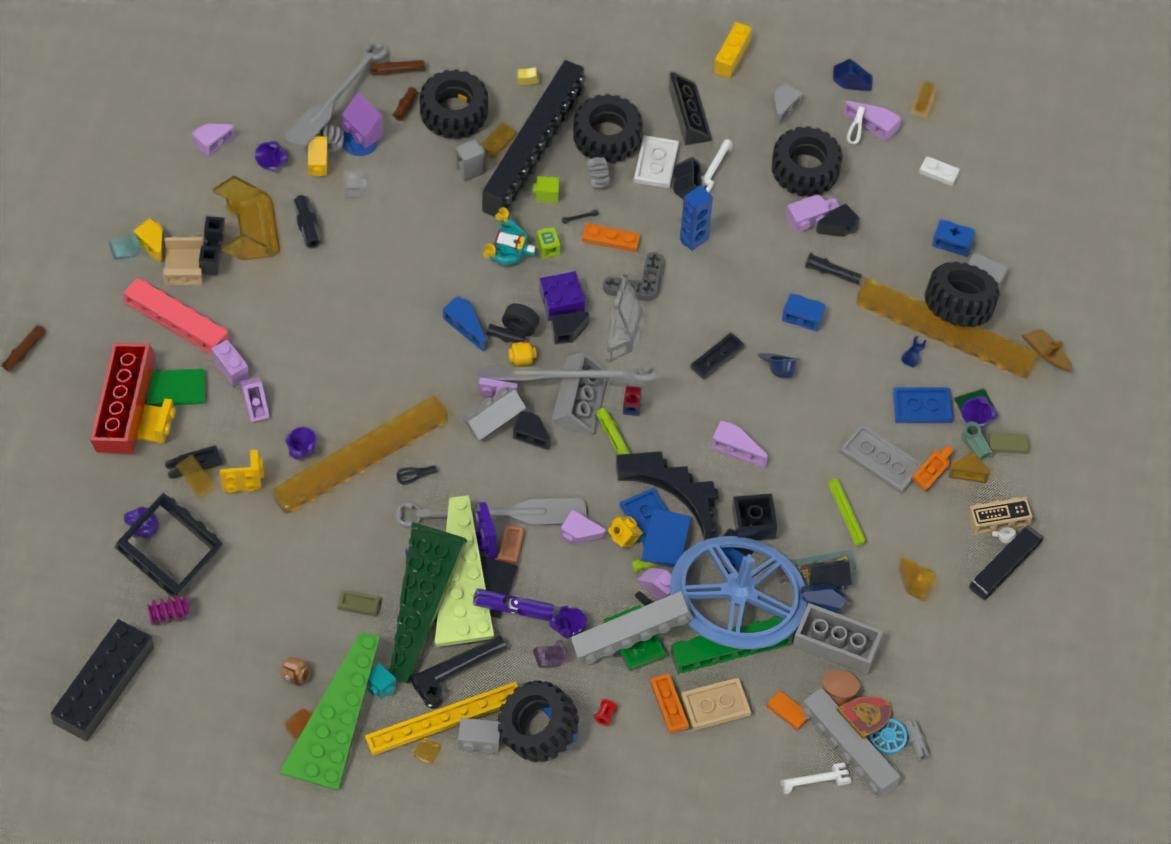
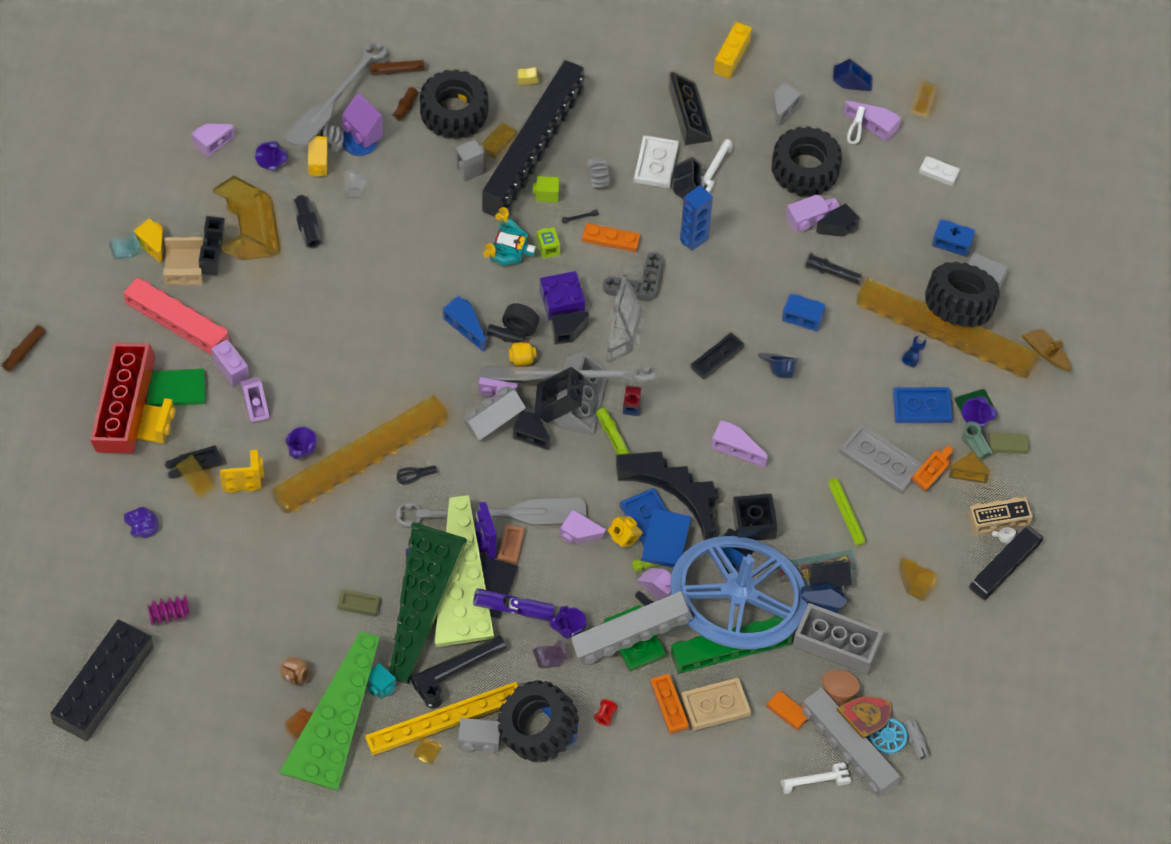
(147, 566): black window -> none
(548, 408): none -> black window
(607, 110): black tyre -> none

